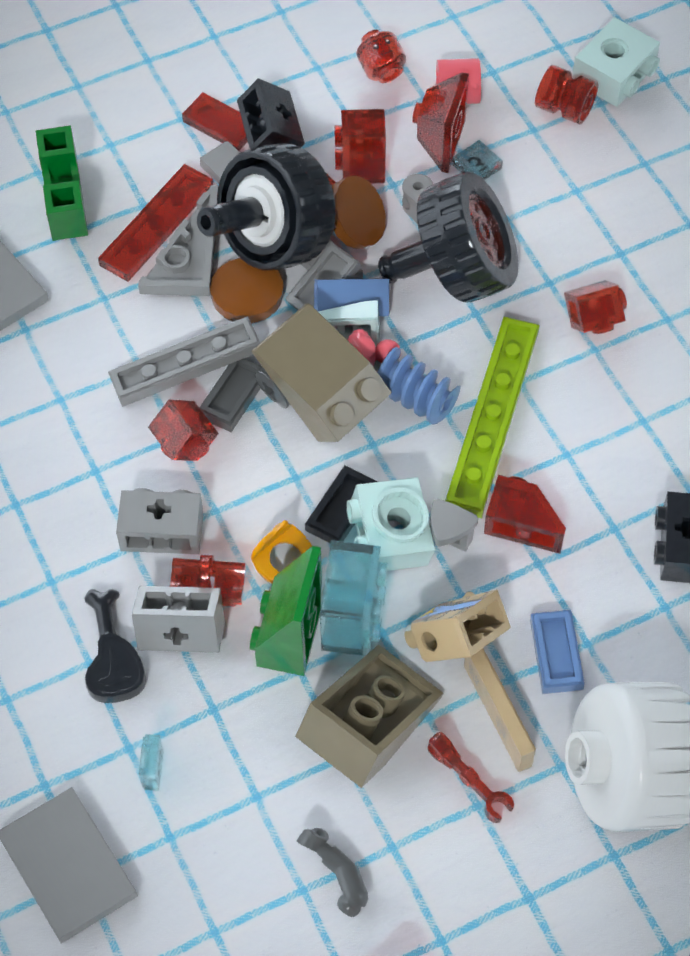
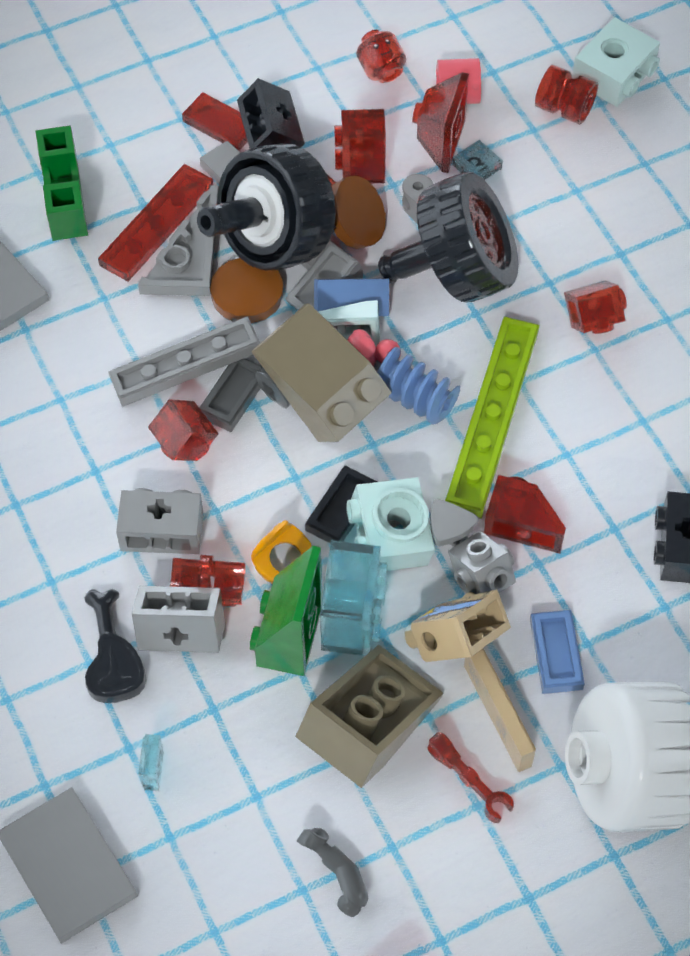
(482, 565): none -> light grey brick

